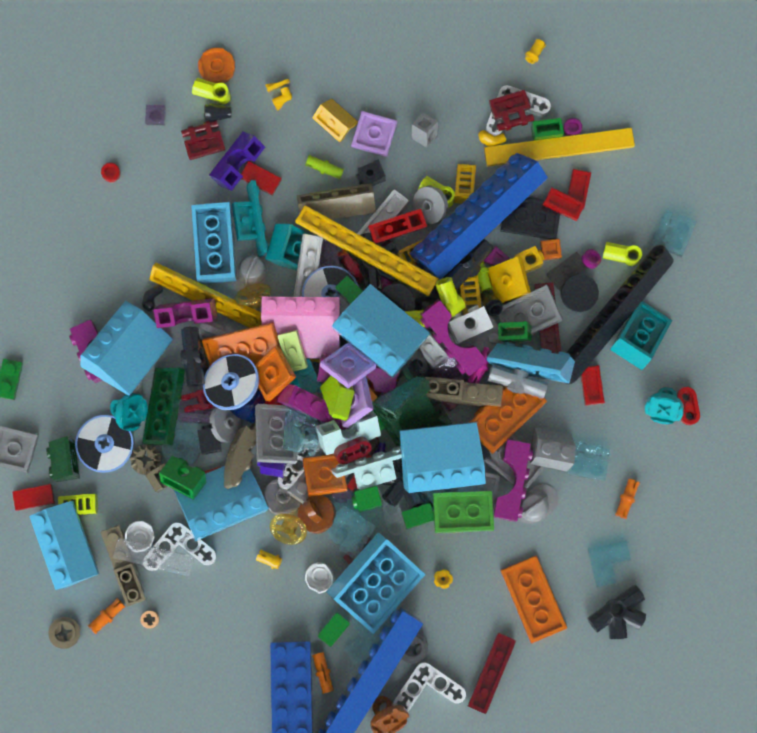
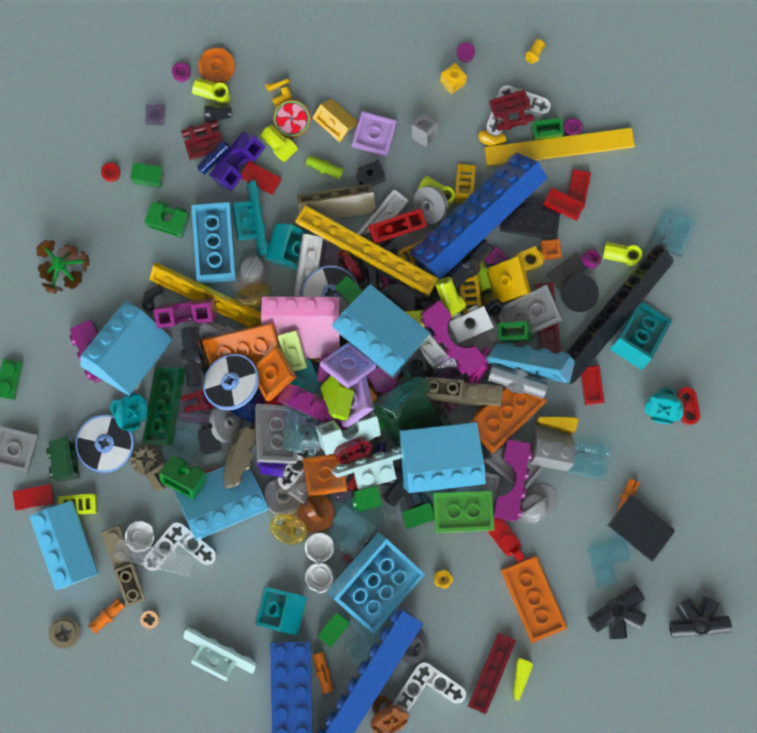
(68, 256): none -> reddish brown plant
(147, 175): none -> green piece
(174, 227): none -> green brick
(181, 72): none -> magenta tile
(213, 157): none -> clear blue pin
(216, 657): none -> light aqua bracket
(269, 559): yellow pin -> none
(281, 146): none -> neon yellow piece
(281, 611): none -> teal slope
(291, 118): none -> tile
(319, 547): none -> white hair
(453, 78): none -> yellow brick
(465, 52): none -> magenta tile
(506, 540): none -> red hinge
(522, 673): none -> neon yellow slope
(563, 424): none -> yellow slope
(641, 528): none -> black tile
(703, 614): none -> black piece

